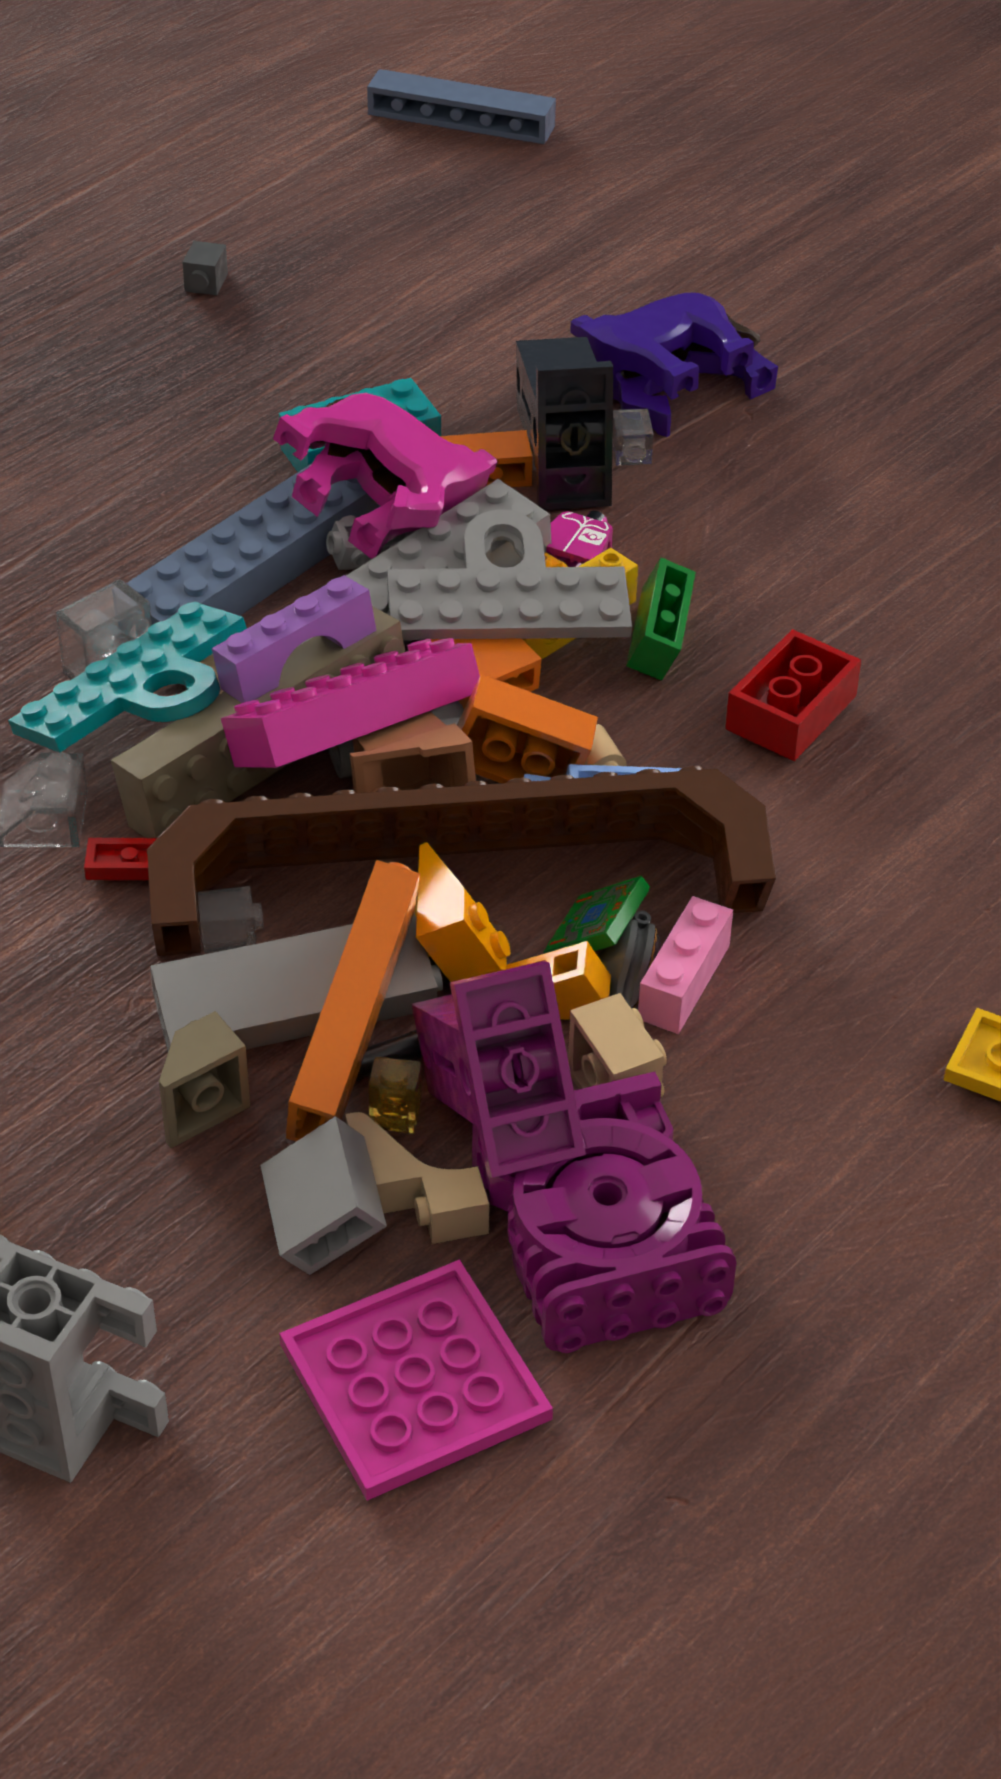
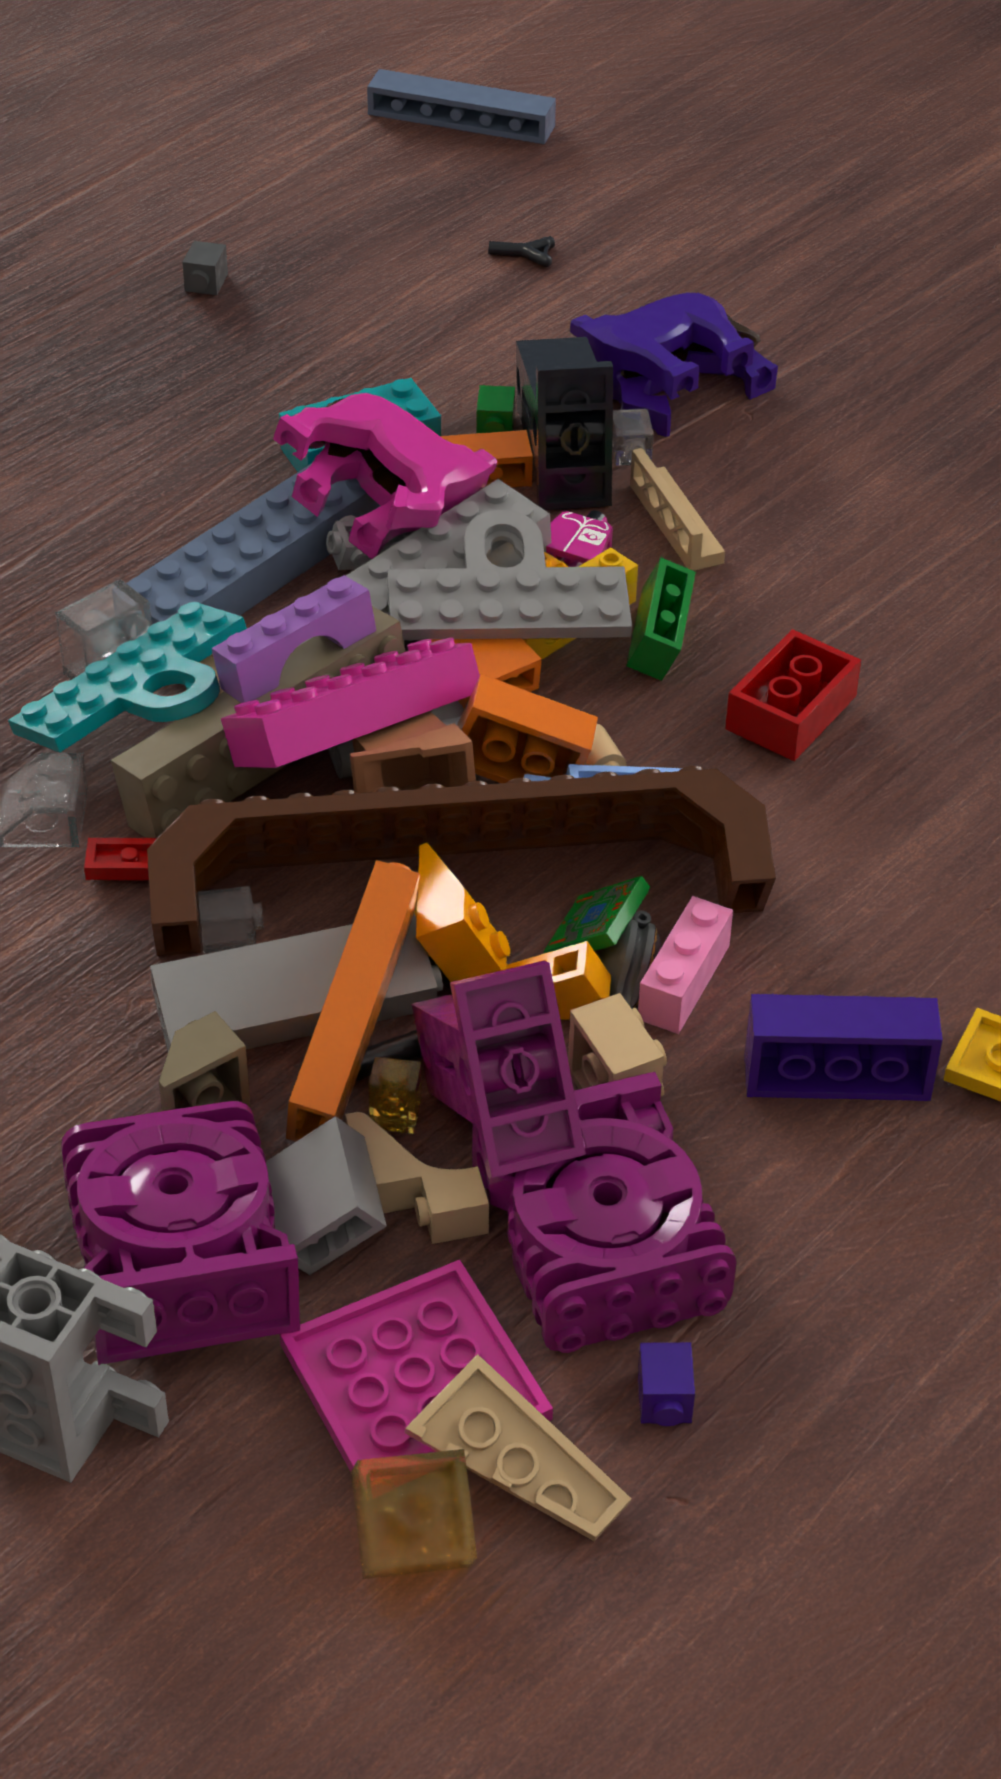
(188, 1220): none -> magenta brick
(413, 1514): none -> clear yellow brick
(495, 409): none -> green brick
(518, 1450): none -> tan wing
(529, 250): none -> black piece
(666, 1383): none -> dark purple brick
(674, 514): none -> tan fence
(842, 1047): none -> dark purple brick

